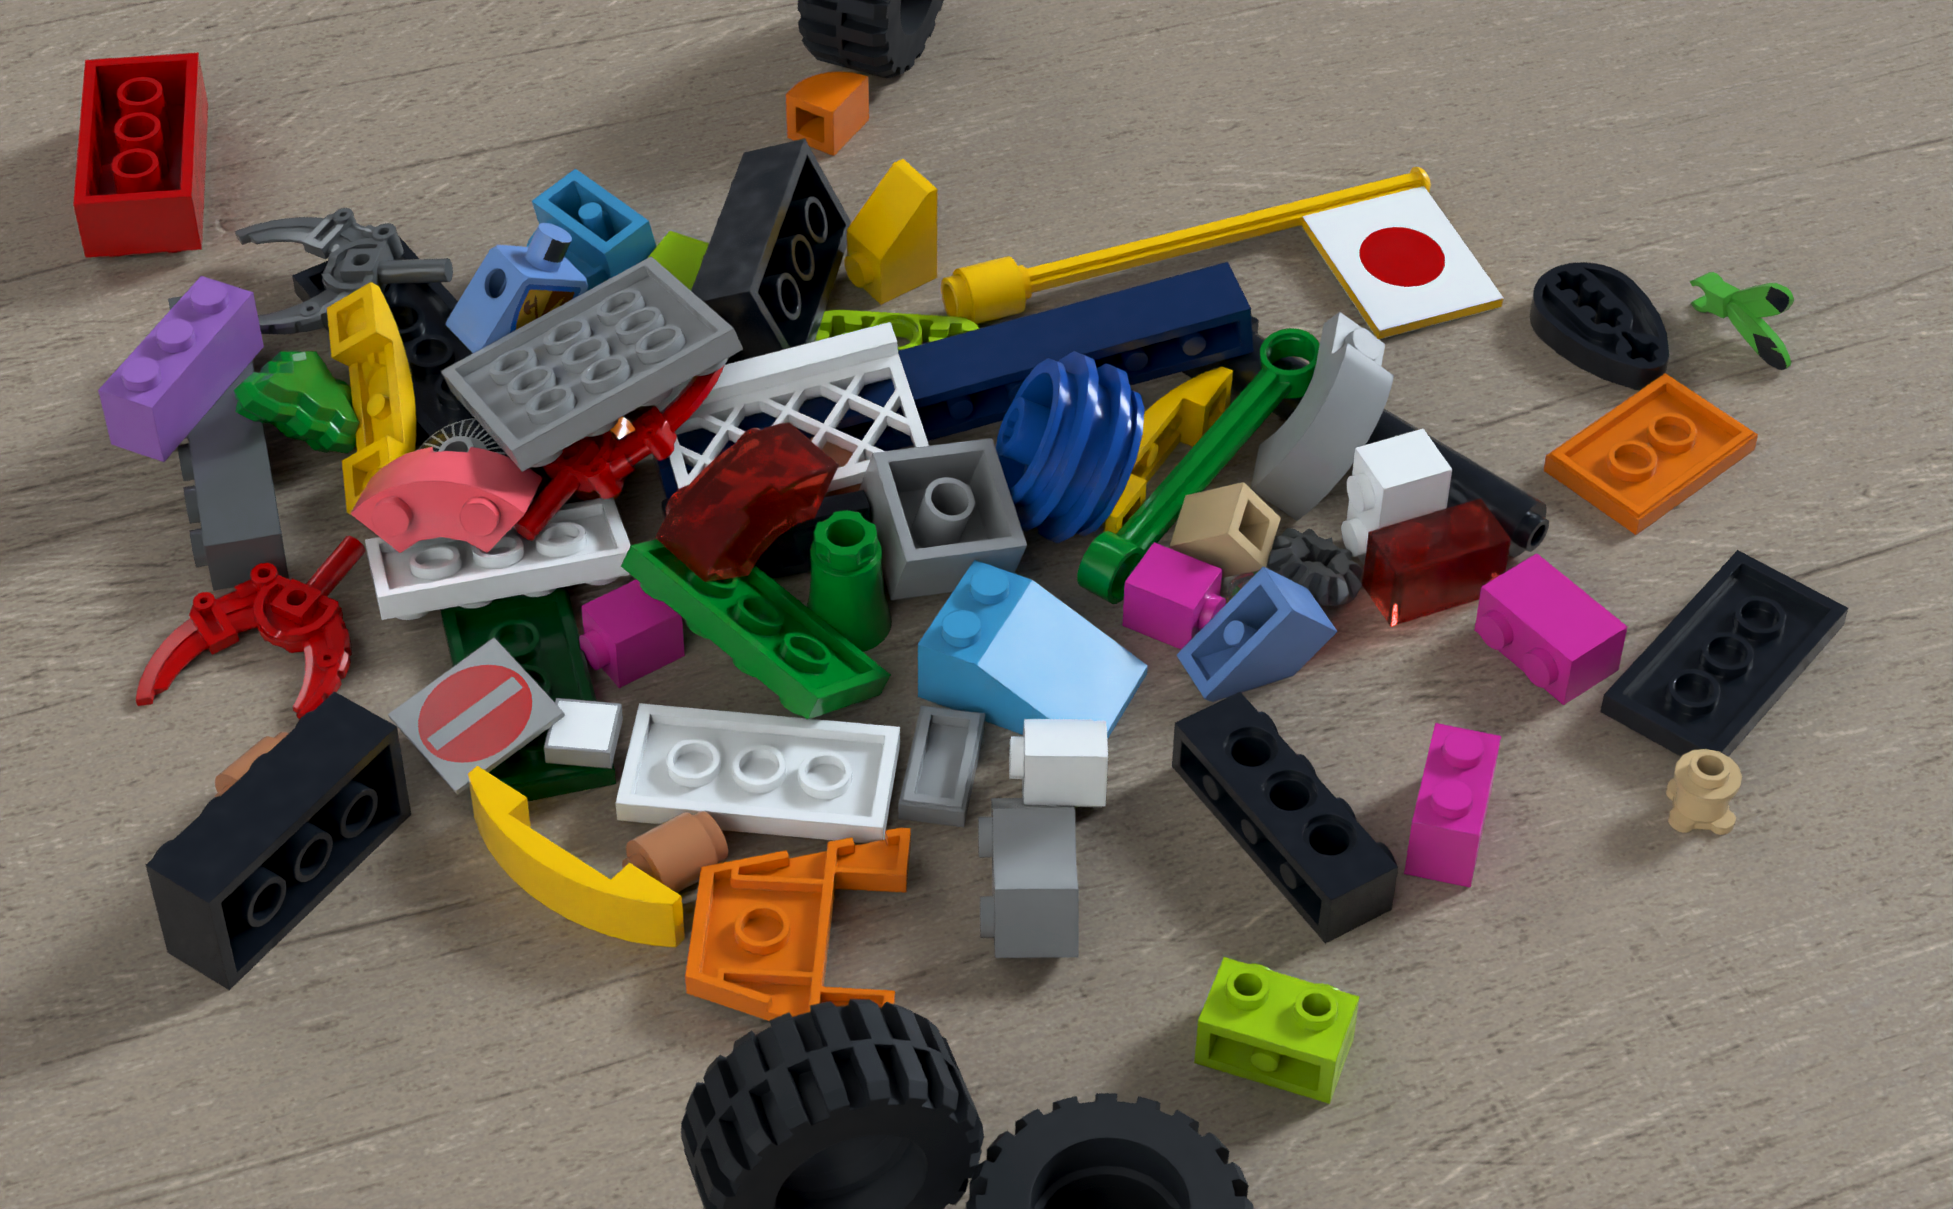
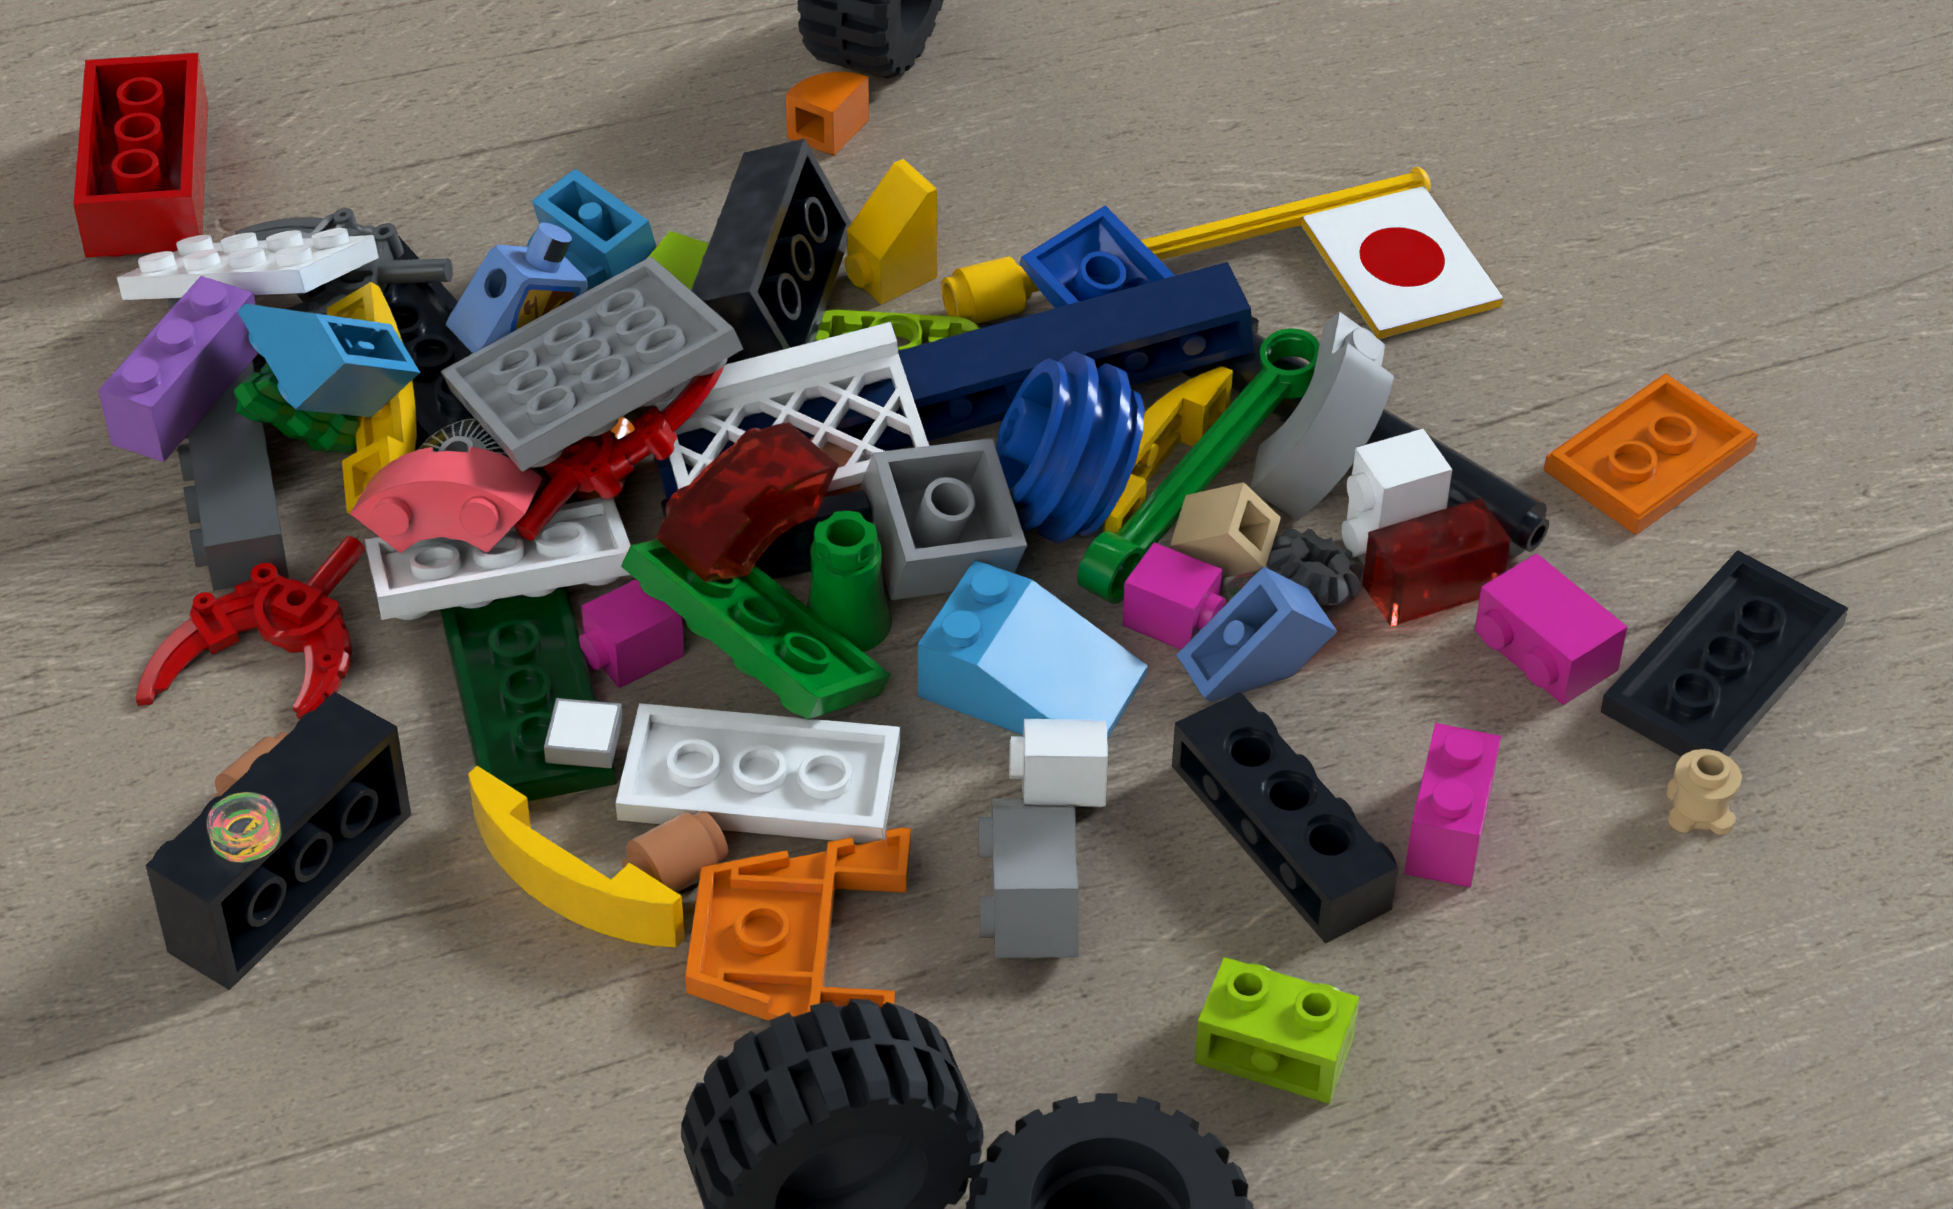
(244, 827): none -> clear tile
(271, 266): none -> white plate
(329, 359): none -> dark azure slope
(476, 714): piece -> none
(941, 766): light grey tile -> none
(1092, 261): none -> blue slope
(1628, 337): black piece -> none
(1745, 312): bright green piece -> none

